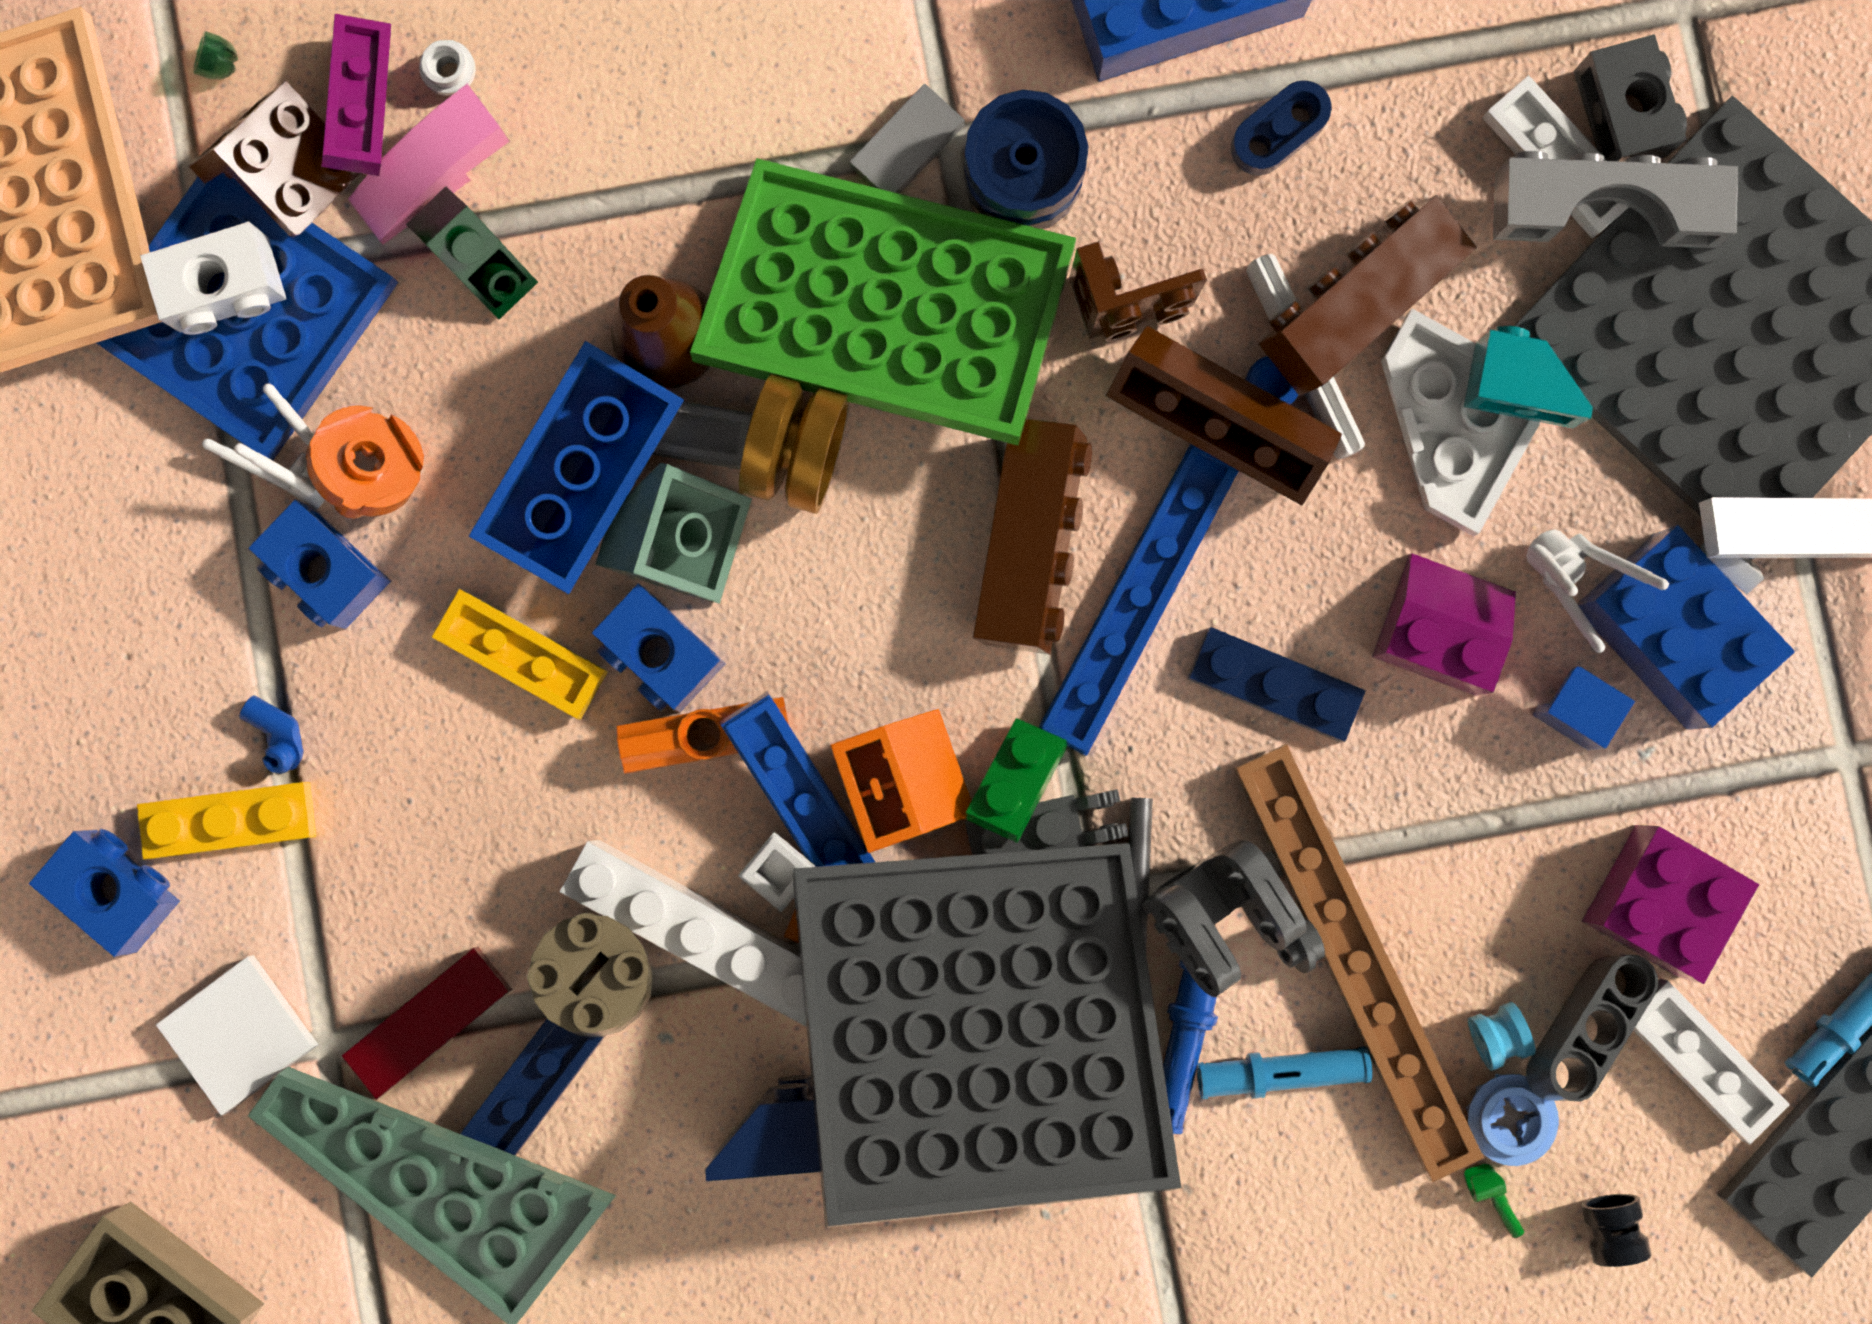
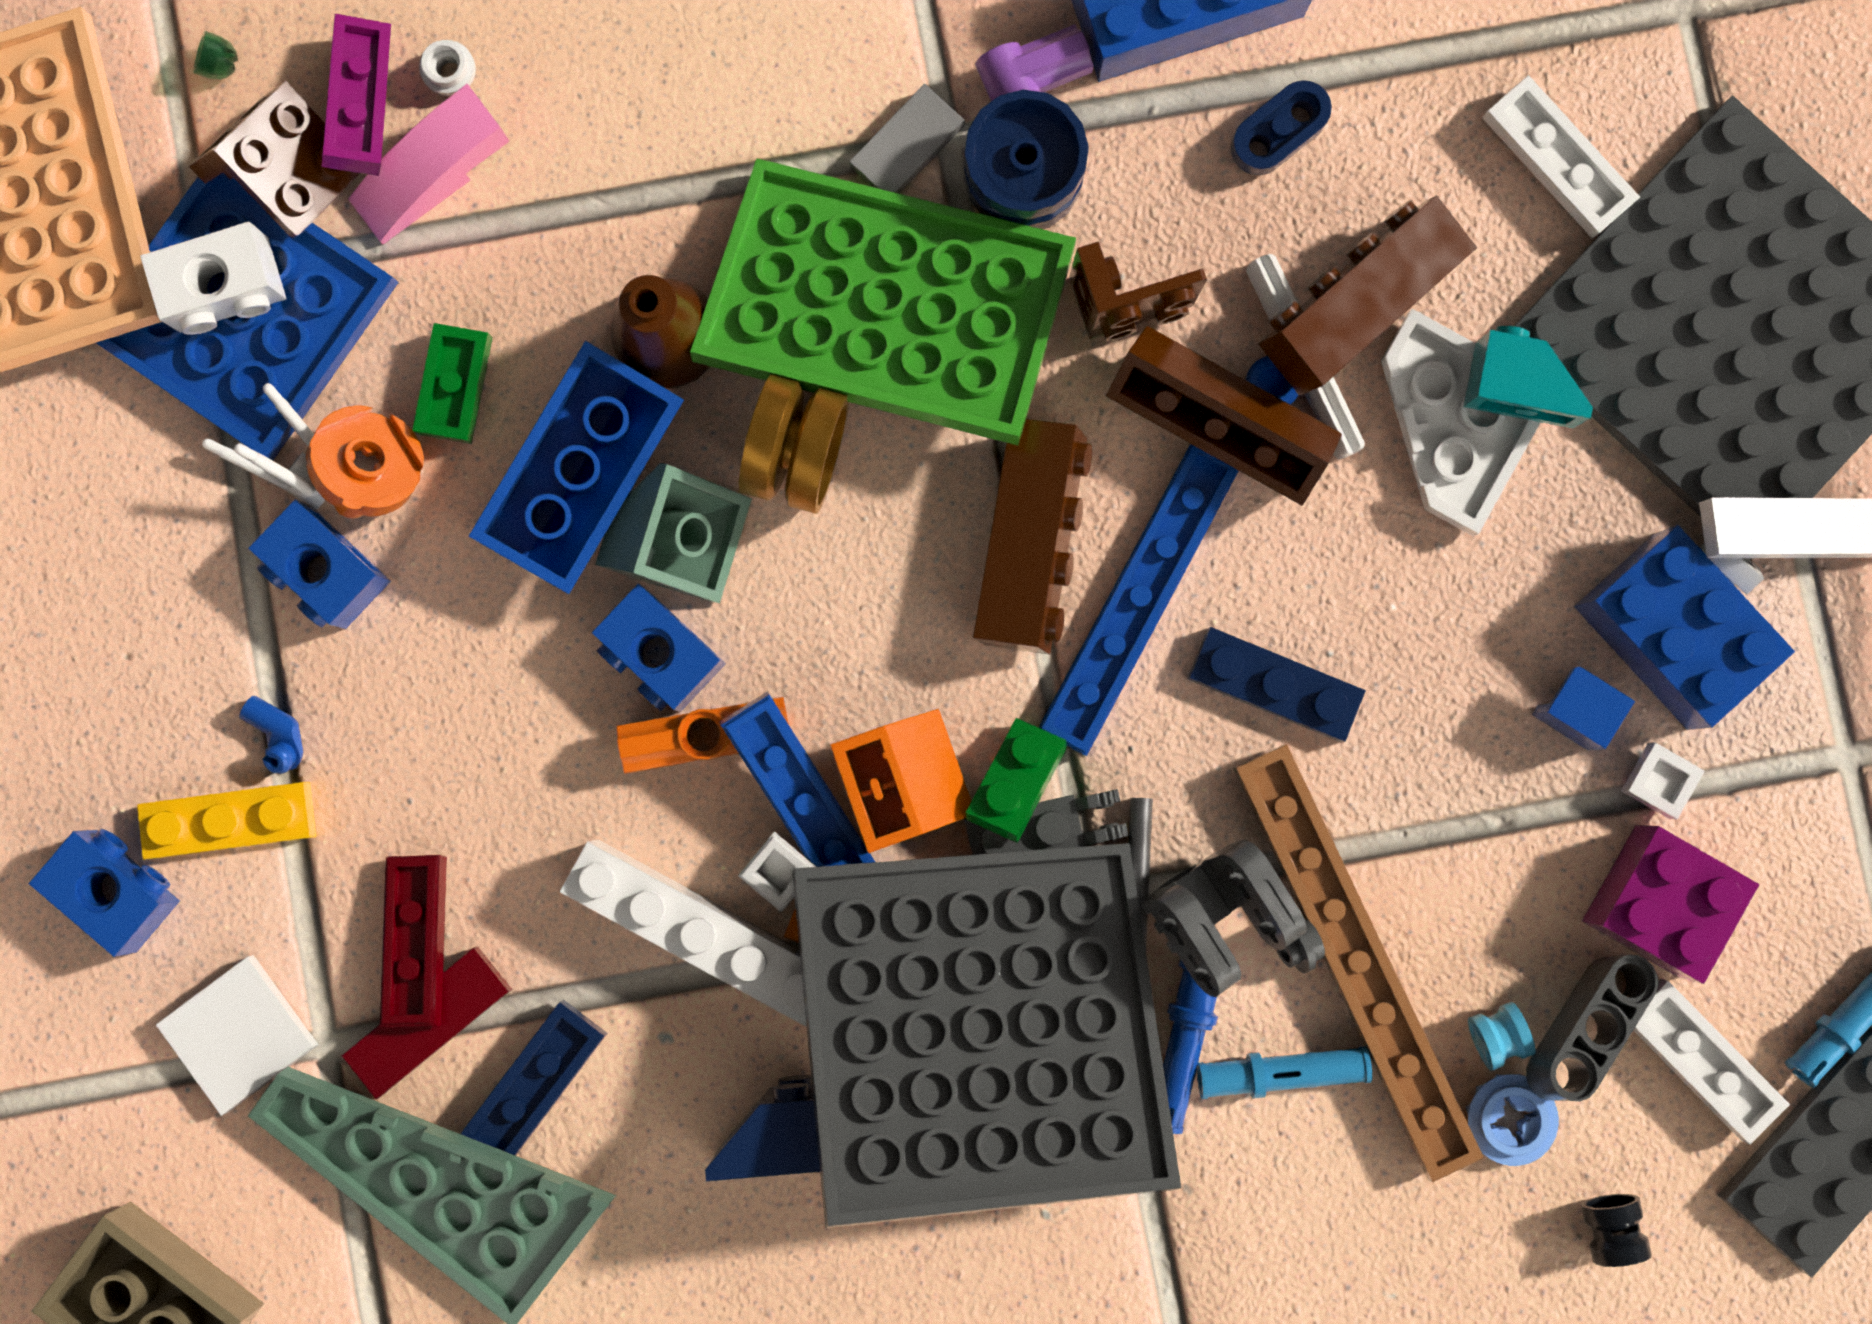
(413, 941): none -> dark red tile
(452, 383): none -> green plate
(472, 252): dark green slope -> none
(519, 654): yellow plate -> none
(612, 996): dark tan cylinder -> none
(706, 435): light grey tile -> none
(1036, 65): none -> medium lavender piece
(1448, 626): magenta slope -> none
(1486, 1184): green hand -> none
(1563, 564): white plant -> none
(1638, 71): dark grey brick -> none
(1662, 780): none -> white plate
(1682, 202): light grey arch -> none

